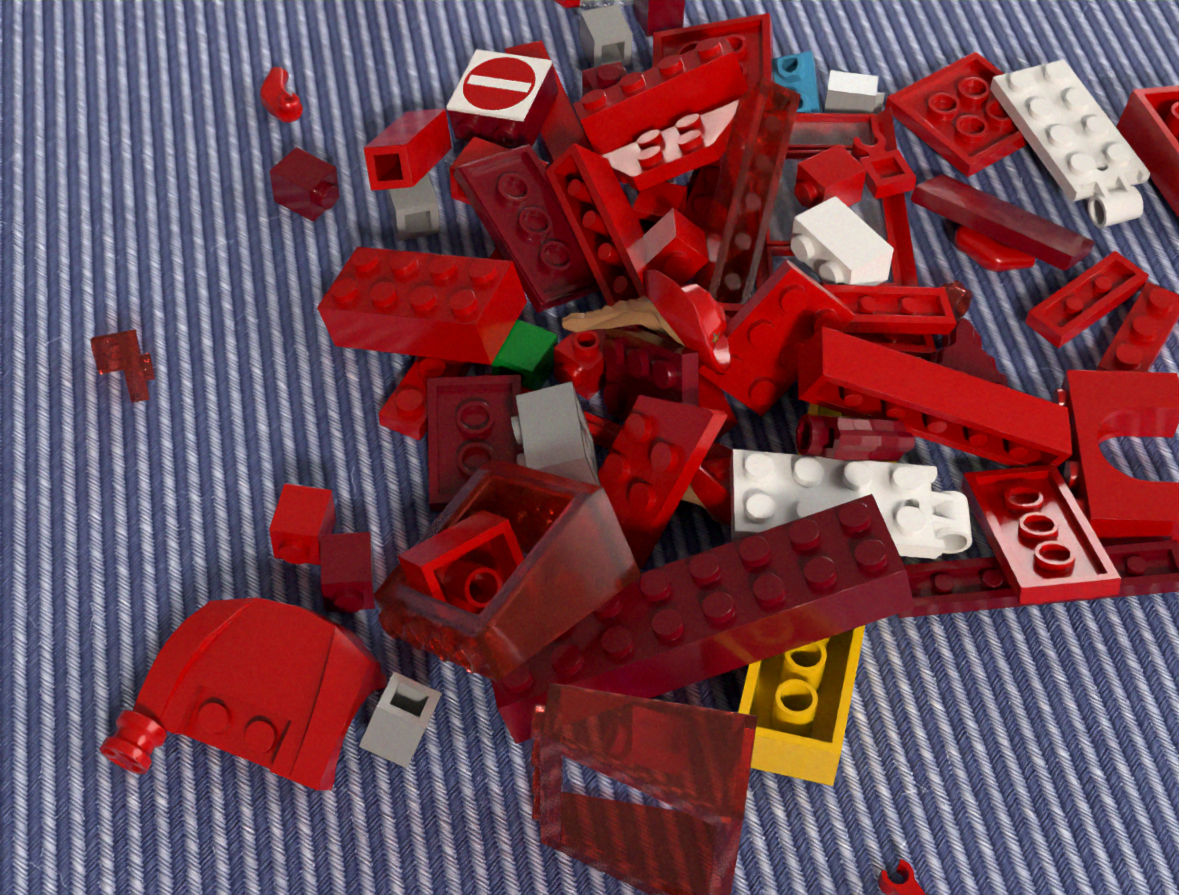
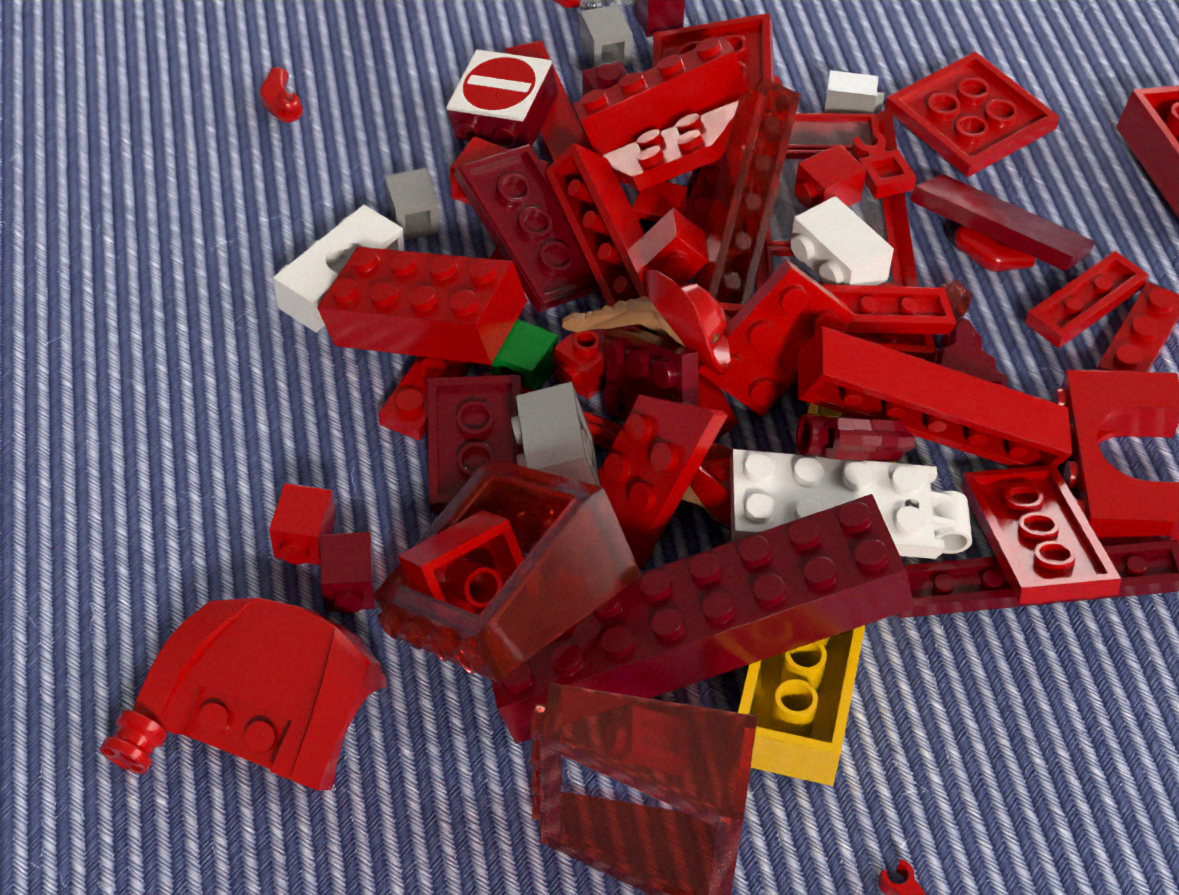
(123, 352): clear red bracket -> none
(305, 184): dark red brick -> none
(308, 278): none -> white arch
(400, 719): light grey brick -> none
(407, 149): red brick -> none
(799, 75): dark azure hips -> none
(1074, 140): white hinge -> none

